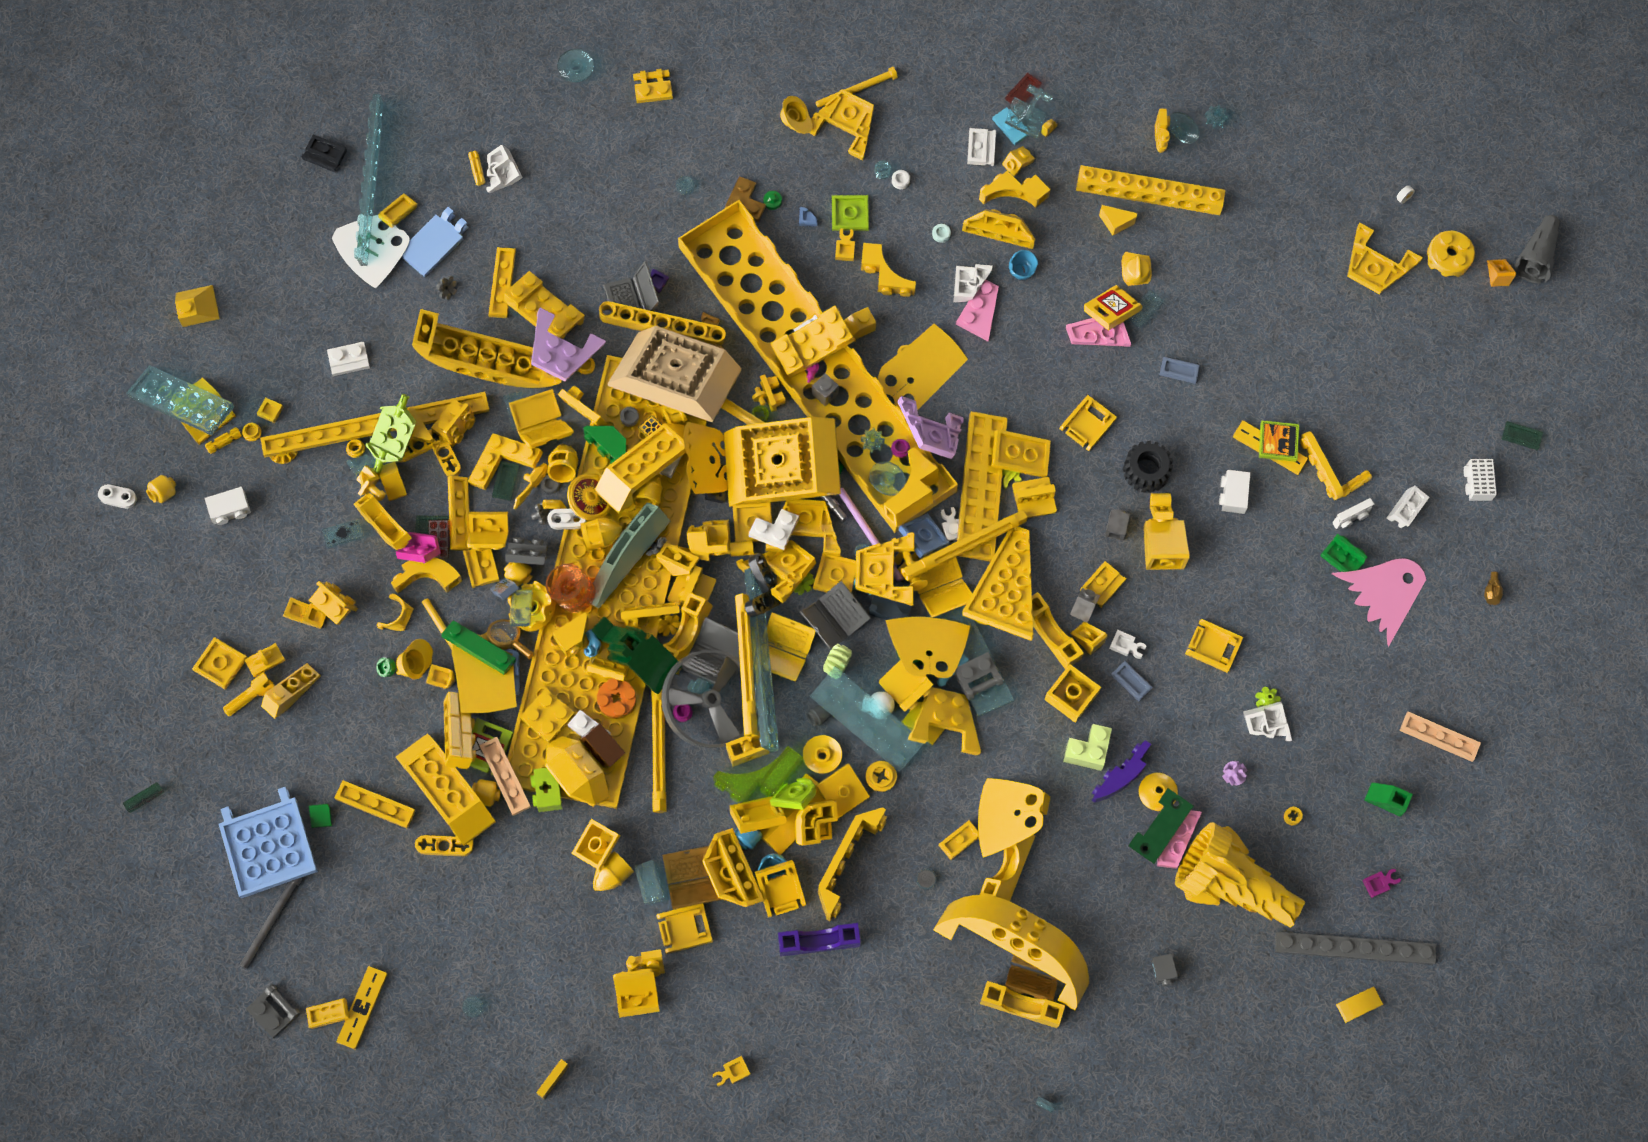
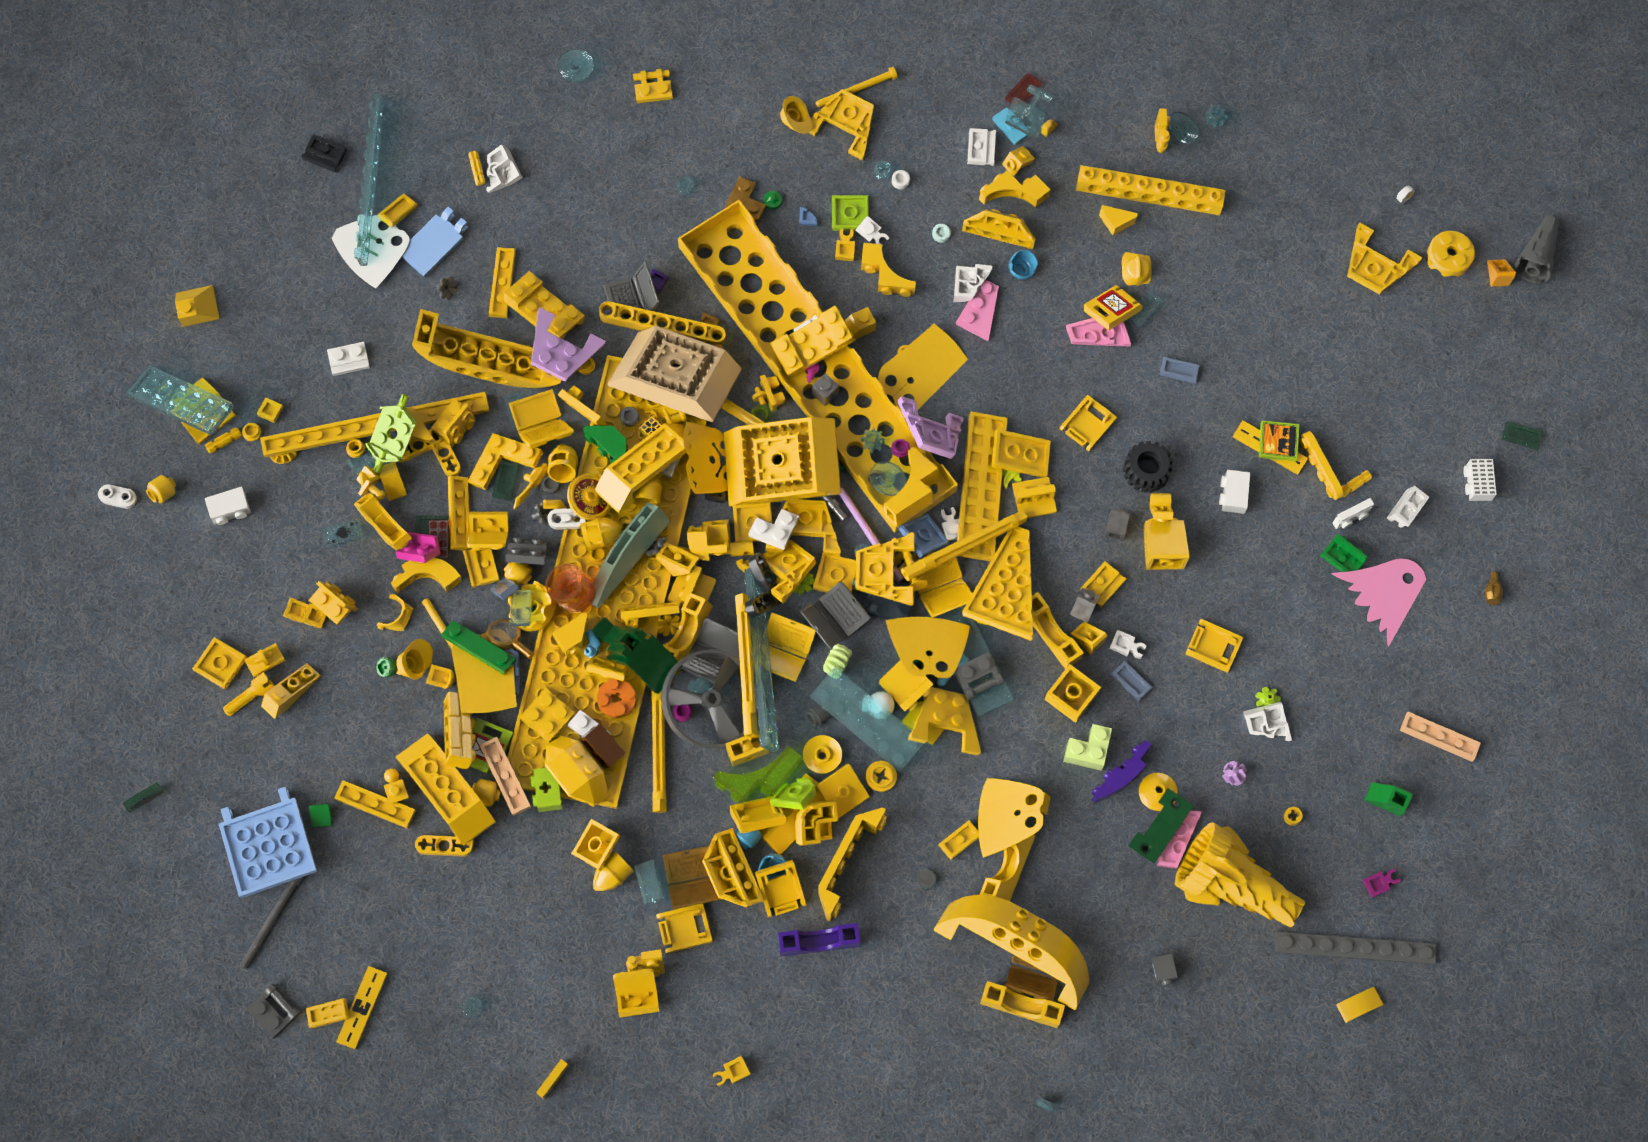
(395, 789): none -> yellow piece
(869, 230): none -> white plate

